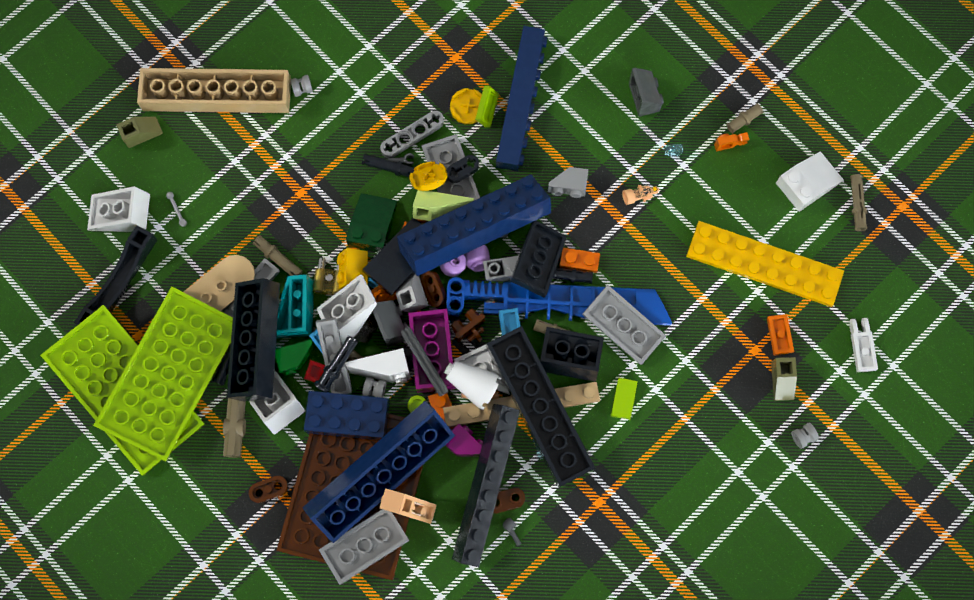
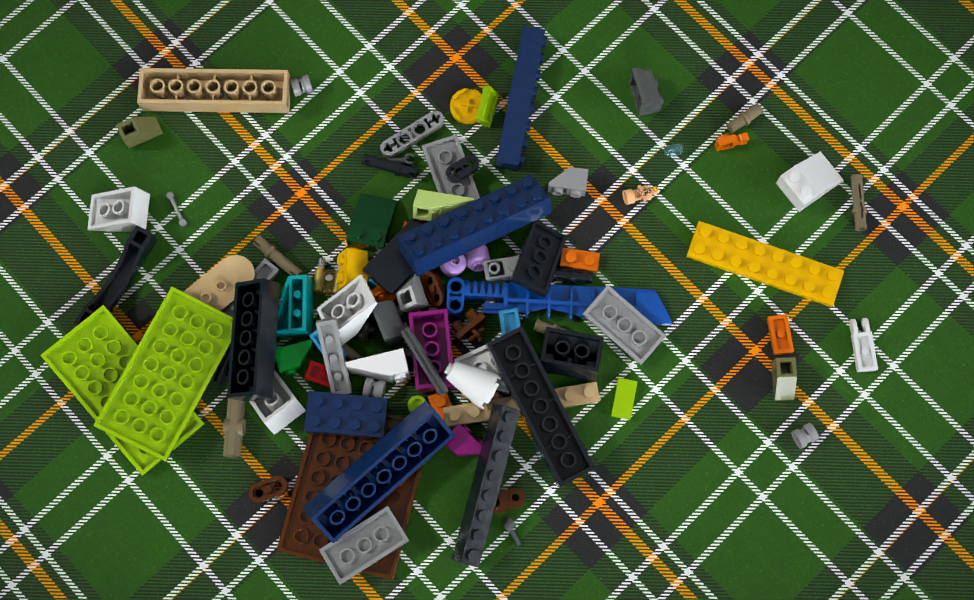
(331, 371): black pin -> none
(407, 506): light nougat slope -> none
(428, 176): yellow tile -> none

